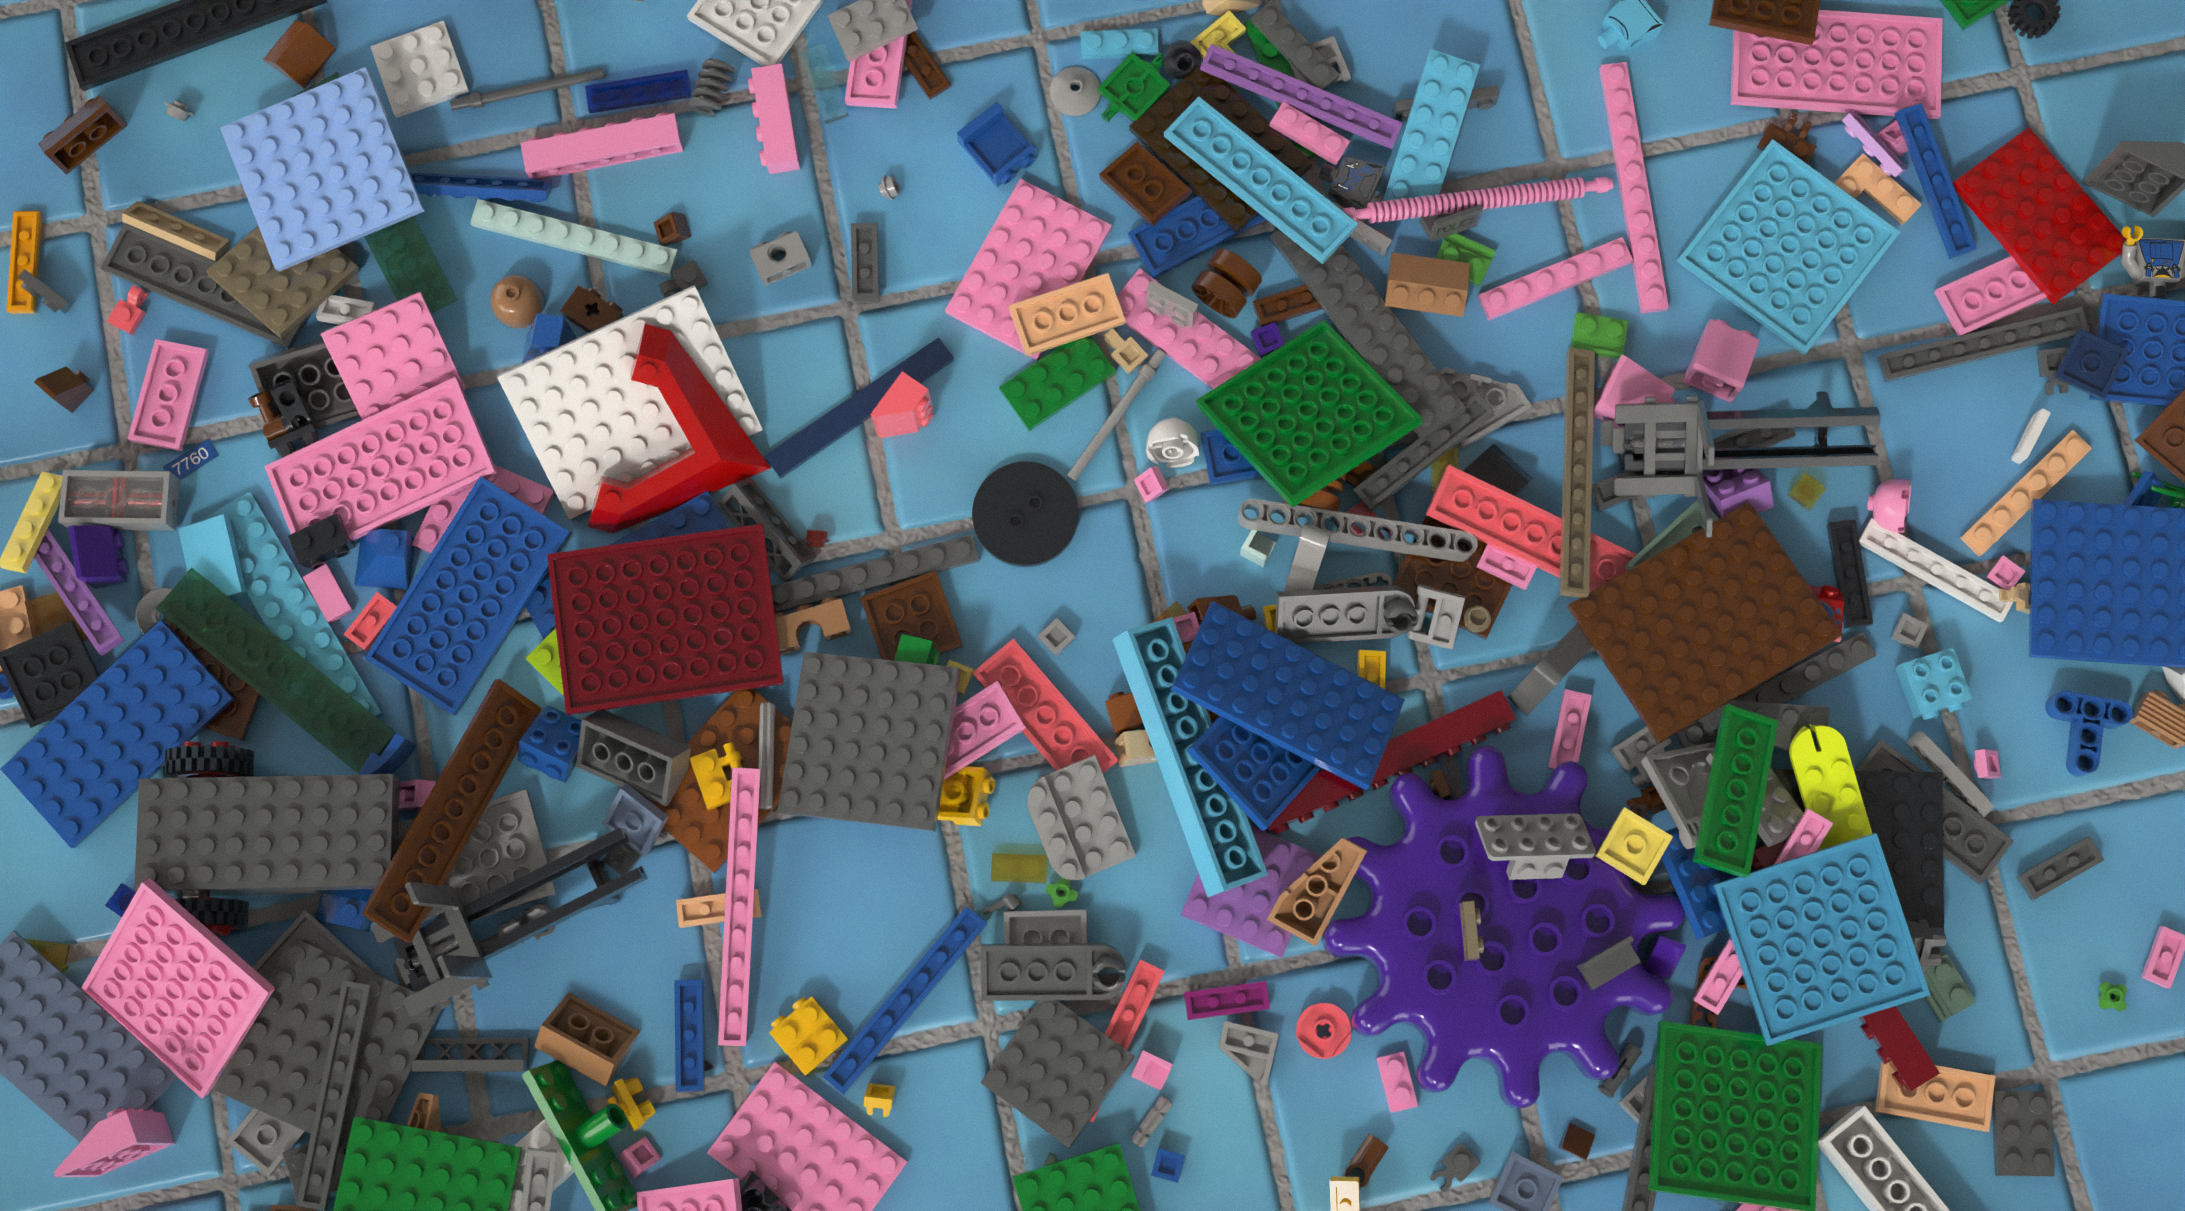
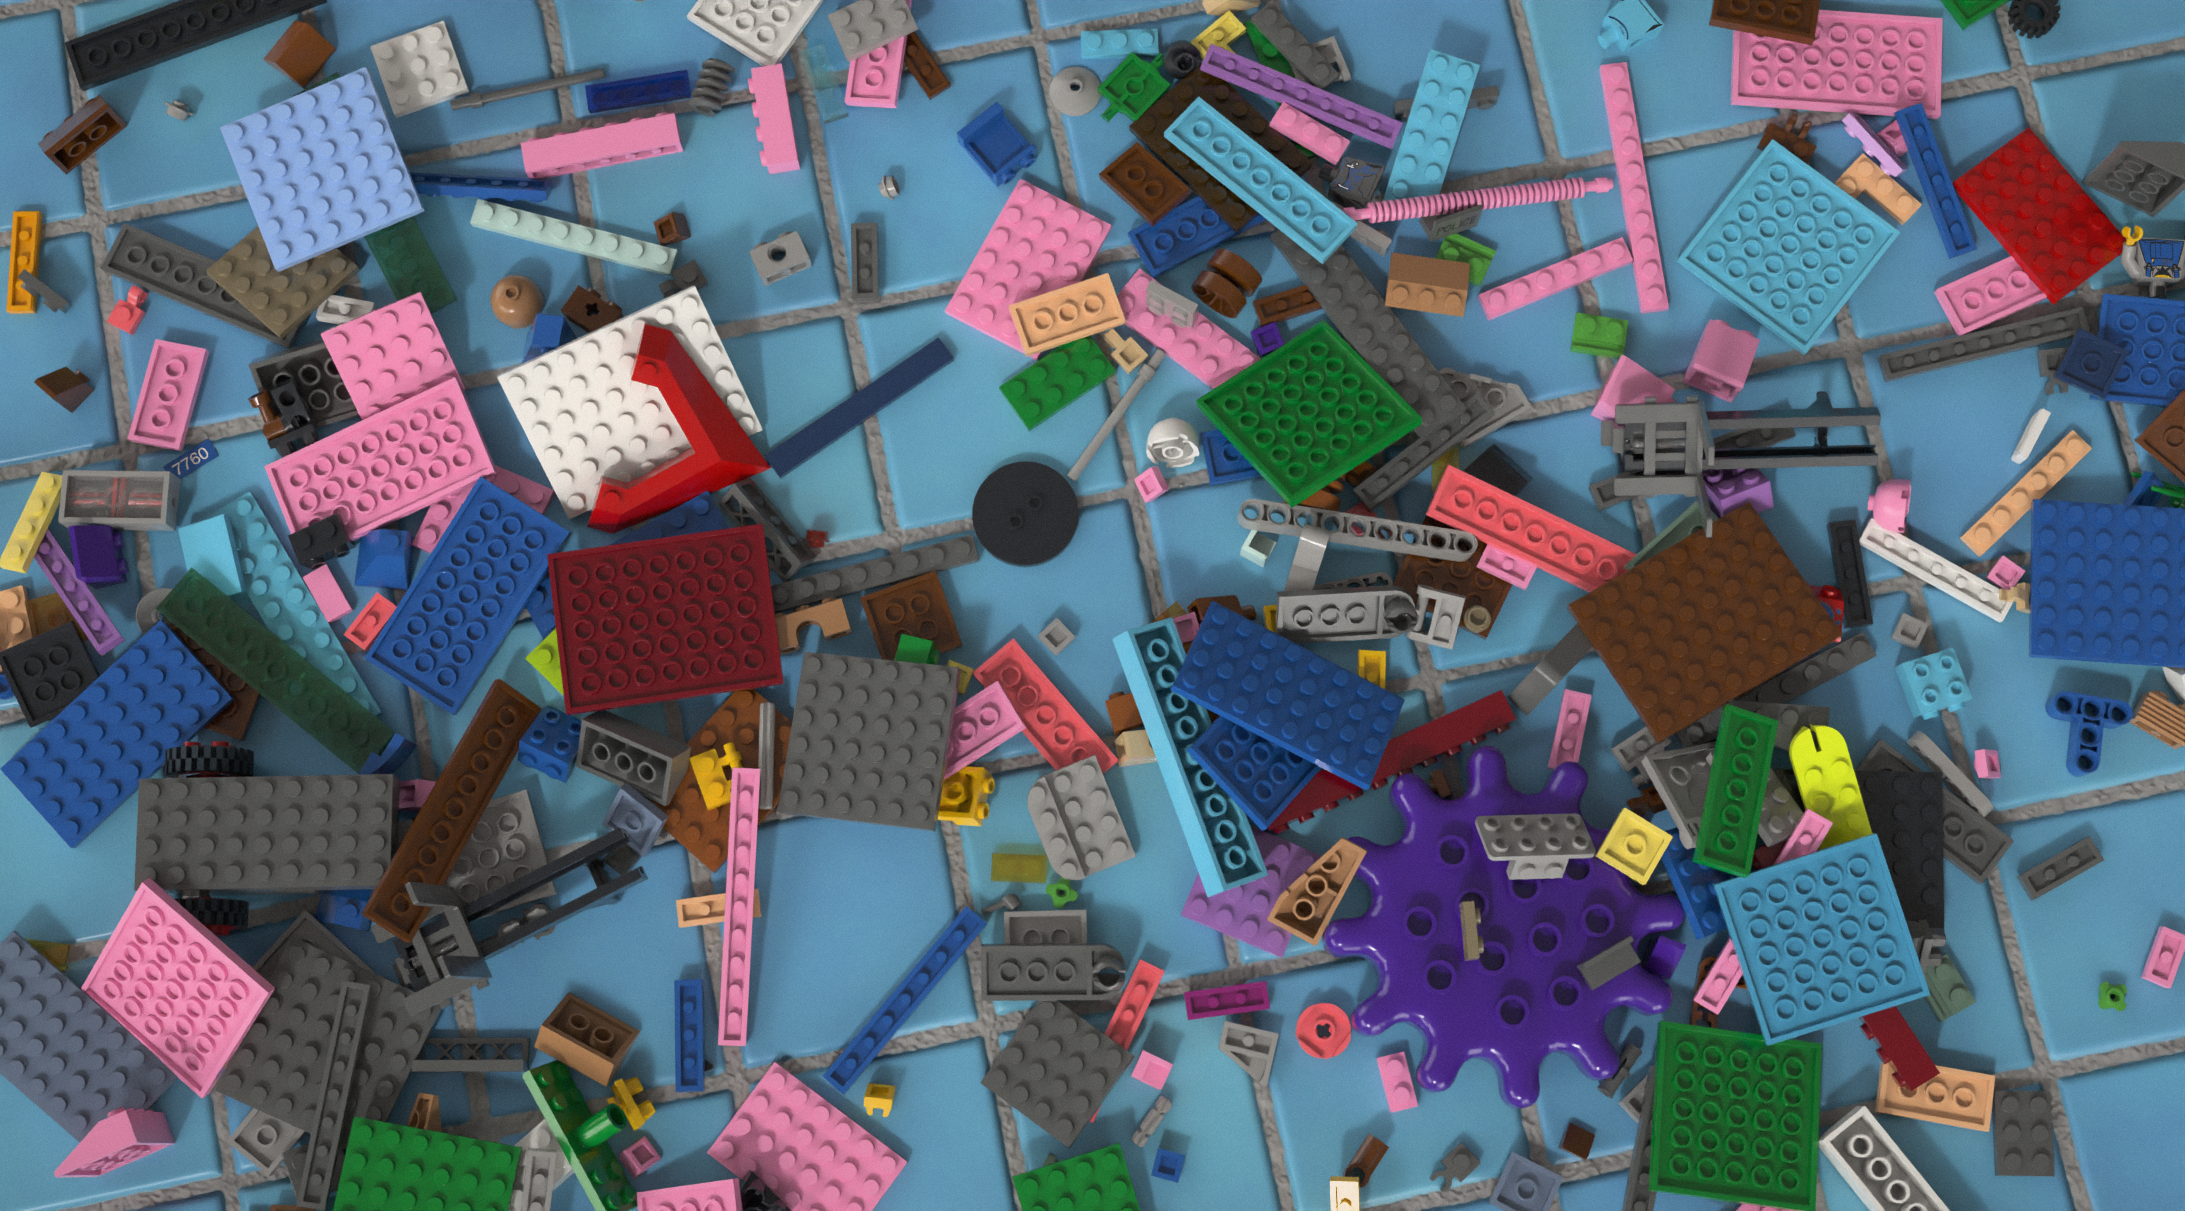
(121, 899): clear blue plate -> none
(176, 230): tan plate -> none
(807, 1034): yellow plate -> none
(903, 408): coral slope -> none
(1577, 473): dark tan plate -> none
(1806, 491): clear yellow plate -> none

